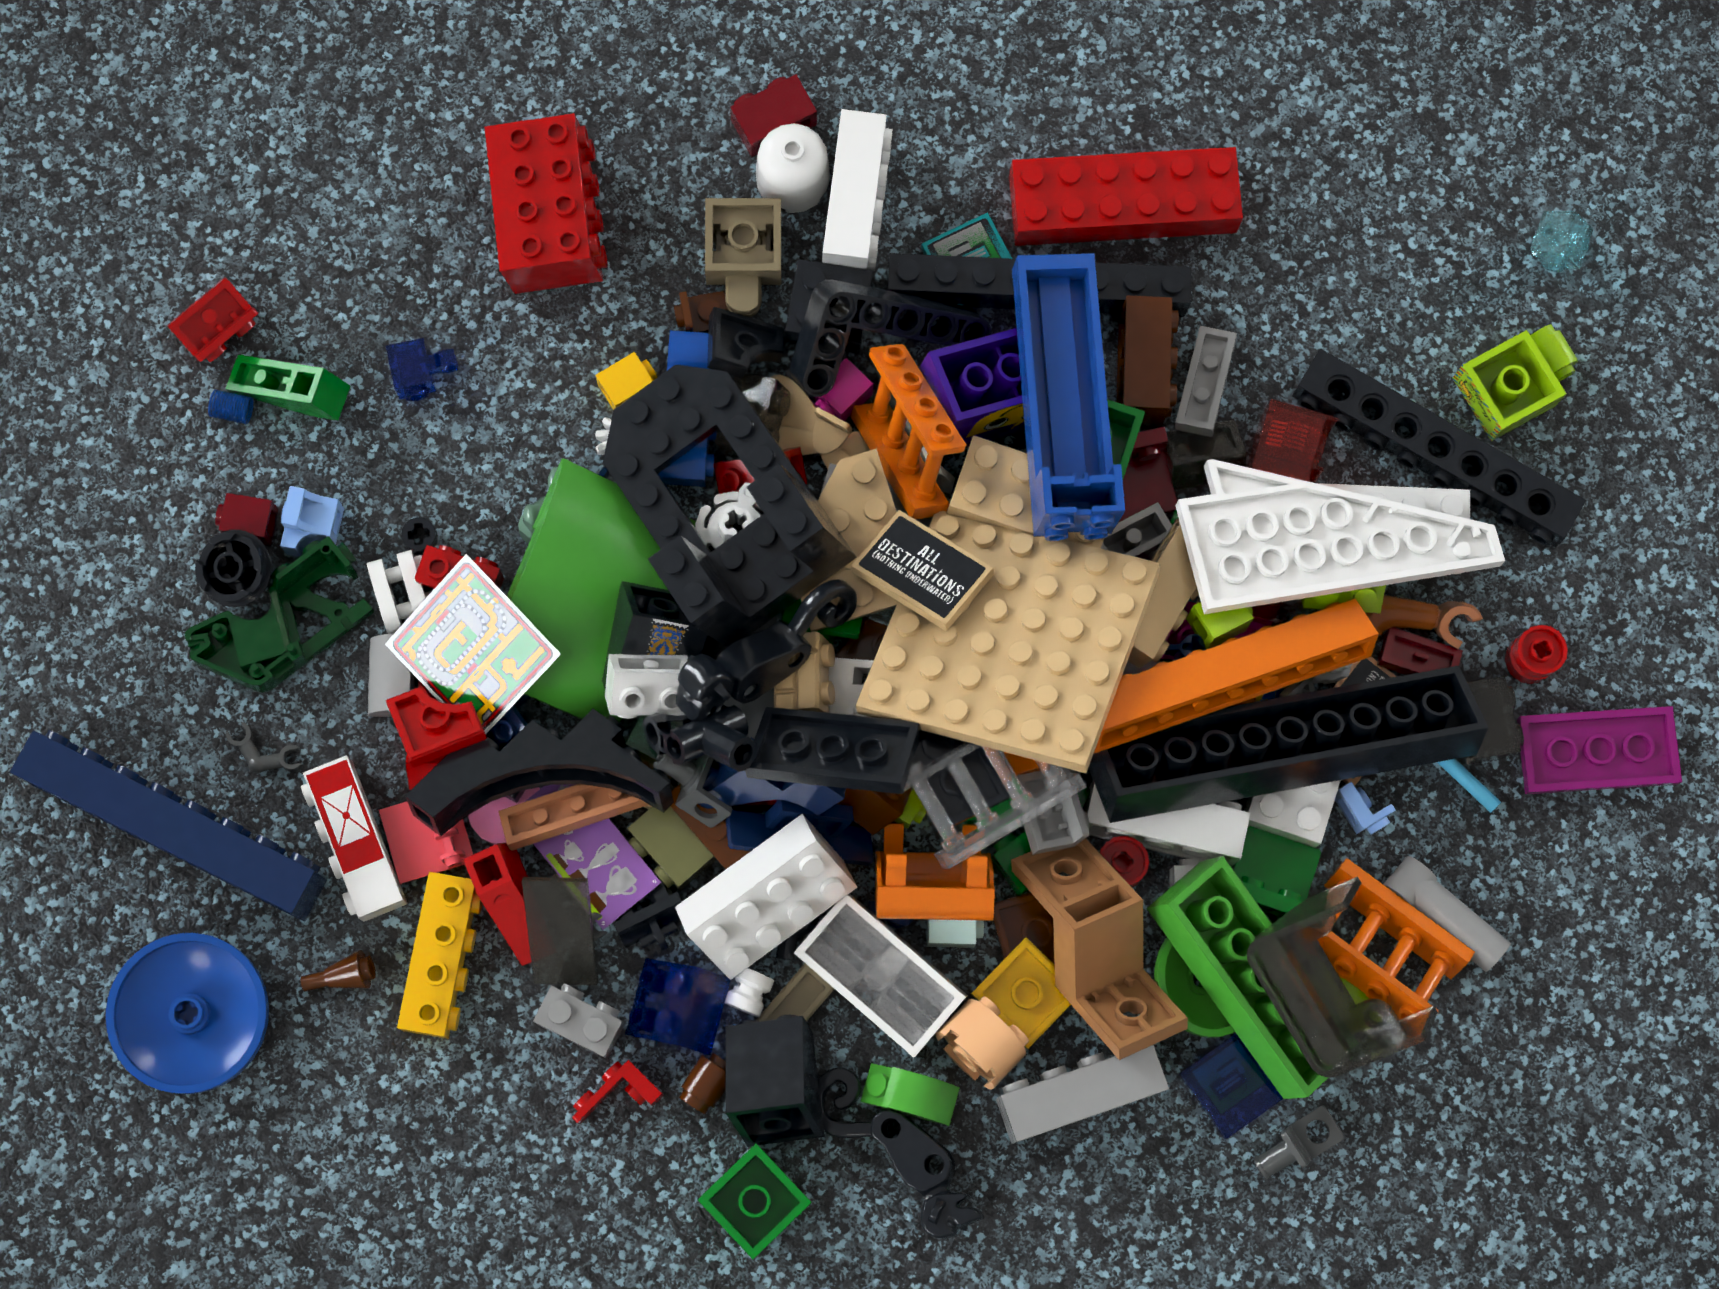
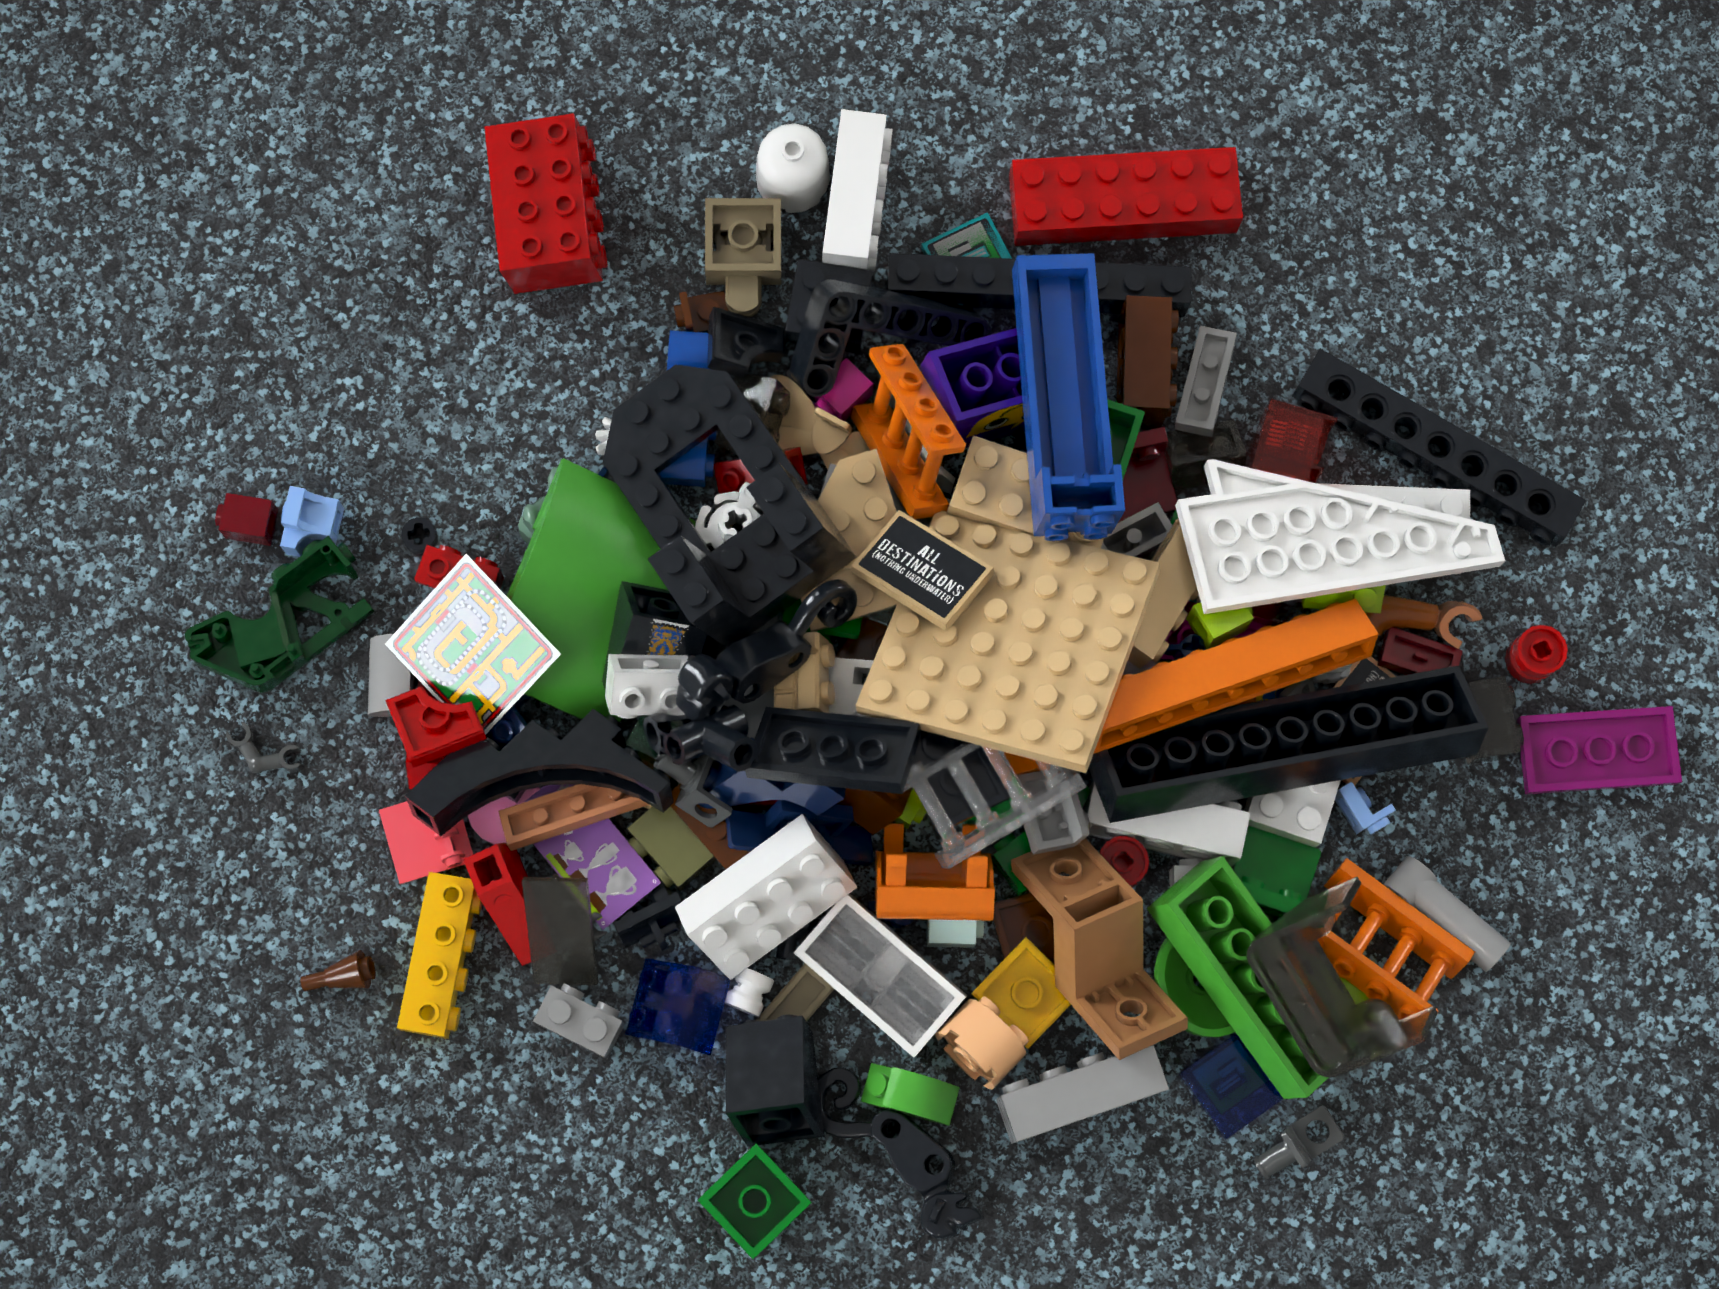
(161, 821): dark blue brick -> none
(187, 1013): blue dish -> none
(213, 321): red bracket -> none
(226, 411): blue piece -> none
(234, 568): black cone -> none
(289, 386): green slope -> none
(354, 839): white brick -> none
(382, 580): white brick -> none
(414, 368): clear blue brick -> none
(625, 379): yellow brick -> none
(638, 1088): red bracket -> none
(705, 1083): reddish brown brick -> none
(780, 104): dark red brick -> none
(1470, 783): medium azure piece -> none
(1509, 385): lime brick -> none
(1555, 351): lime brick -> none
(1561, 240): clear light blue brick -> none

